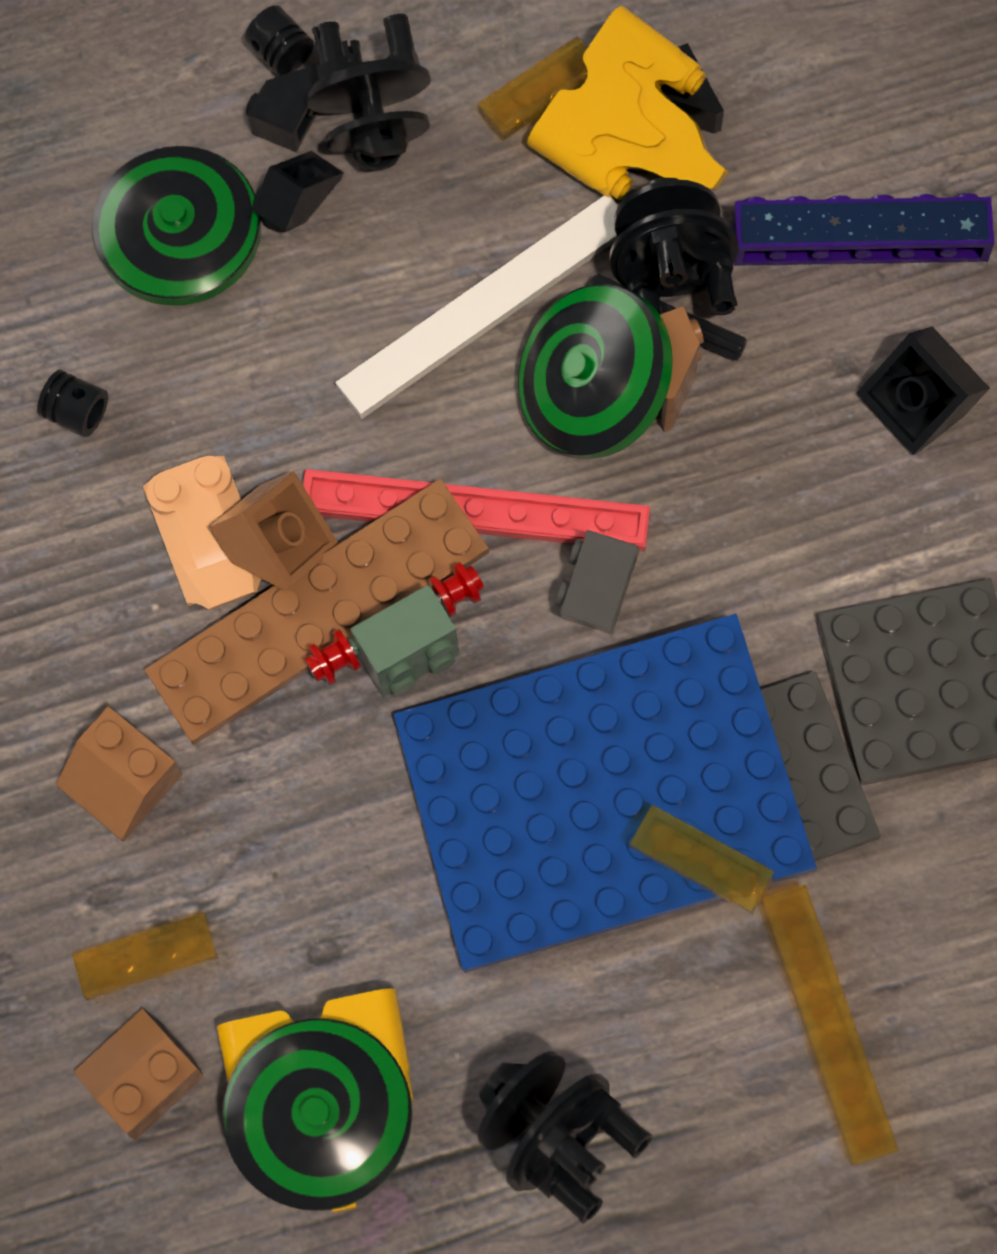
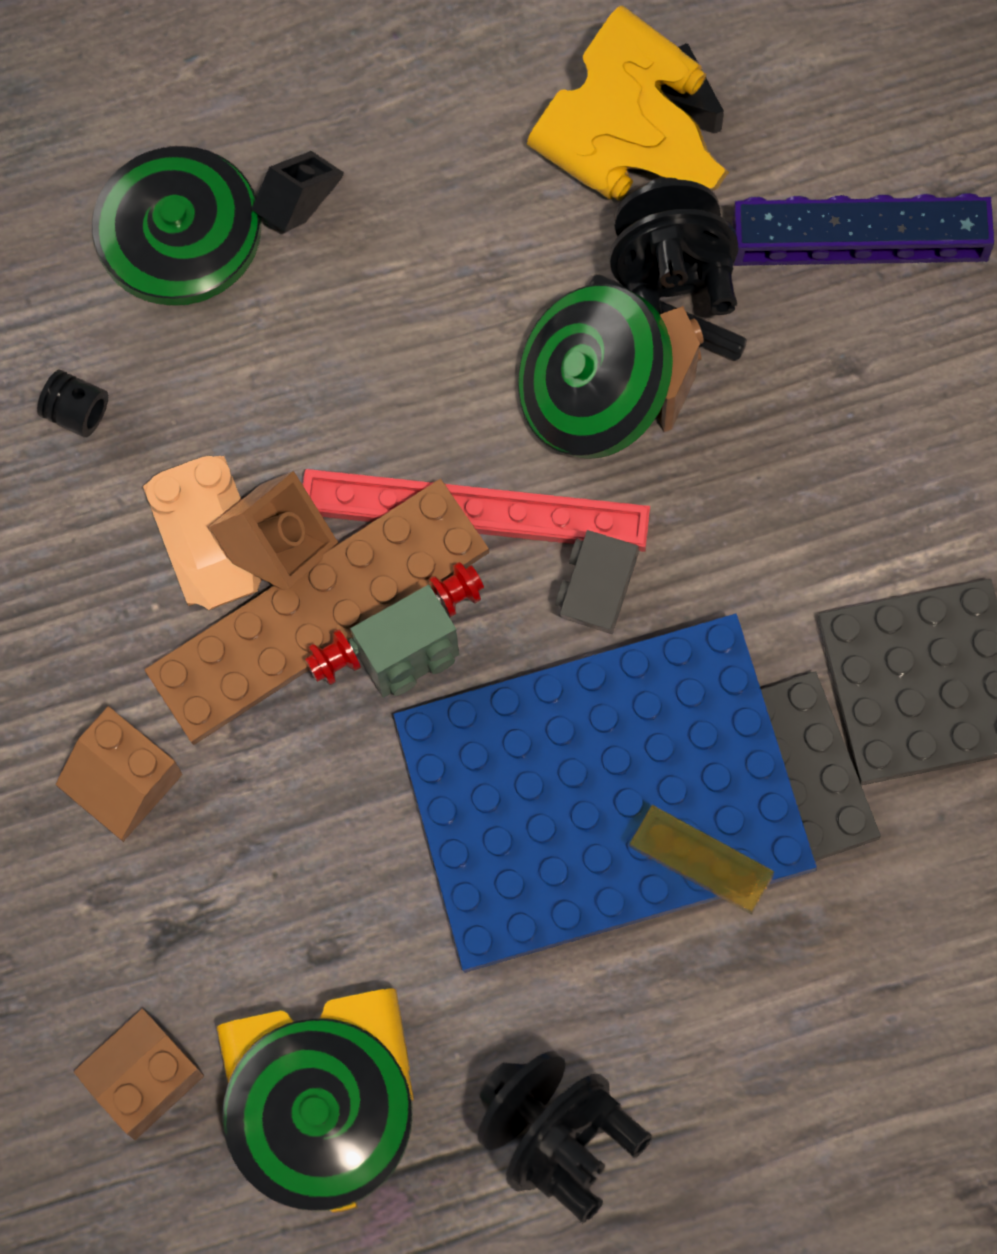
(144, 956): clear yellow plate -> none
(279, 40): black piece -> none
(281, 108): black slope -> none
(368, 86): black piece -> none
(480, 308): white tile -> none
(534, 89): clear yellow plate -> none
(829, 1025): clear yellow plate -> none
(922, 389): black slope -> none

